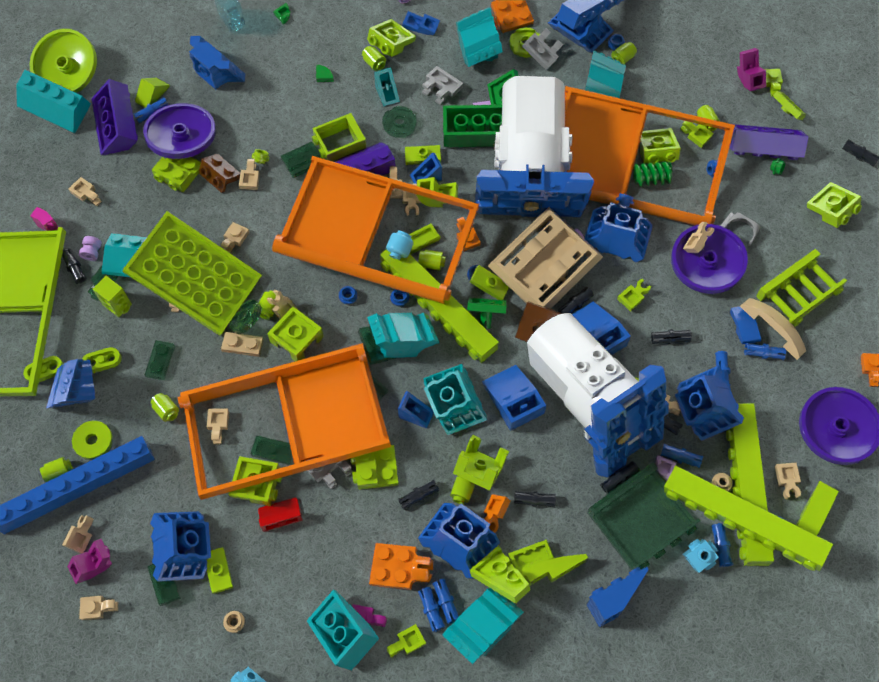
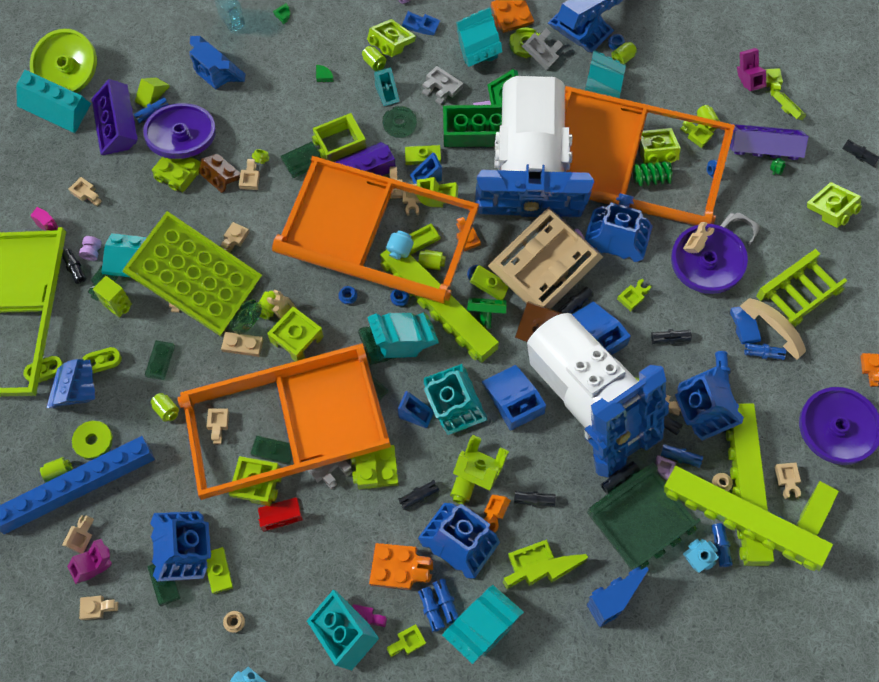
(500, 575): lime wing -> none

